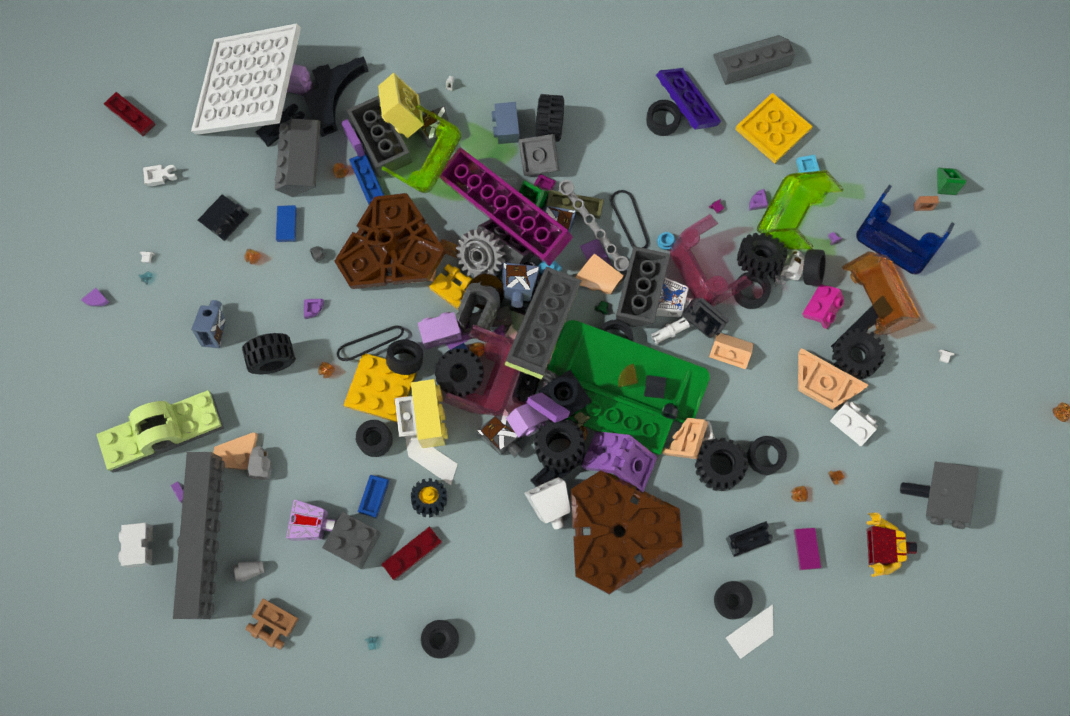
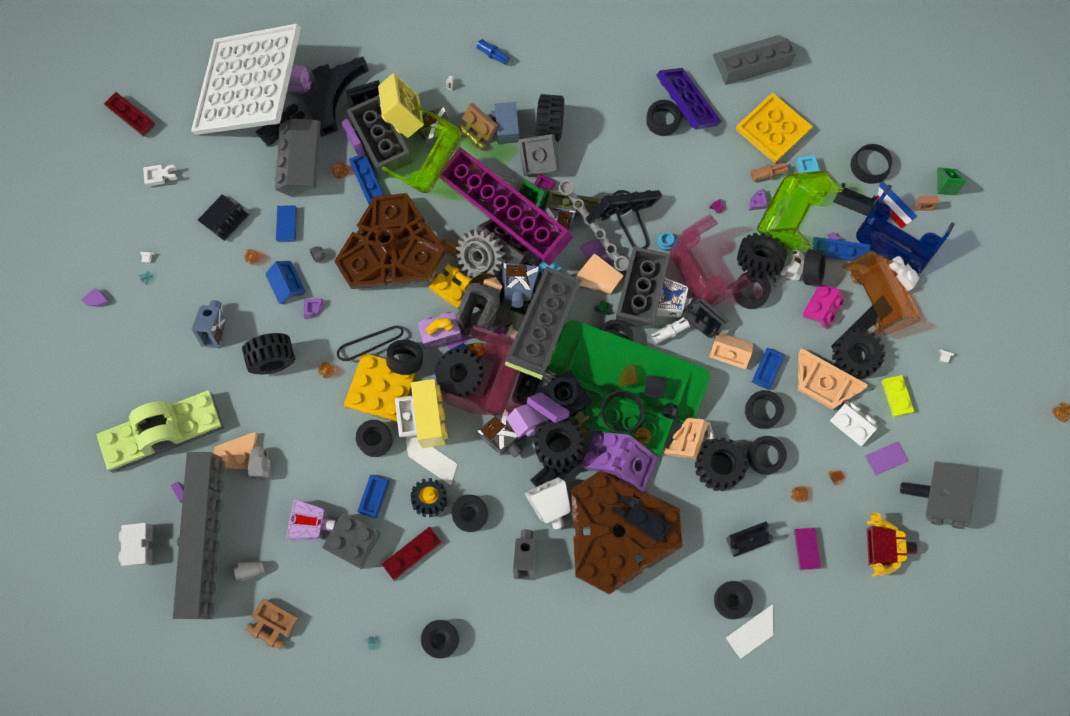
(284, 281): none -> blue panel
(362, 93): none -> black hinge
(439, 323): none -> yellow arm
(477, 521): none -> black tyre
(481, 123): none -> medium nougat plate
(492, 51): none -> blue axle
(493, 282): none -> light nougat slope
(524, 561): none -> dark grey torso
(622, 393): none -> black tyre
(623, 203): none -> black wing
(642, 520): none -> black hinge
(643, 433): none -> clear orange hinge
(768, 368): none -> blue tile
(769, 171): none -> nougat axle
(771, 396): none -> black tyre
(840, 249): none -> blue tile
(855, 201): none -> black hinge
(866, 177): none -> black tyre
(887, 458): none -> medium lavender sticker
(897, 396): none -> neon yellow plate
(900, 212): none -> sticker
(905, 274): none -> white plate

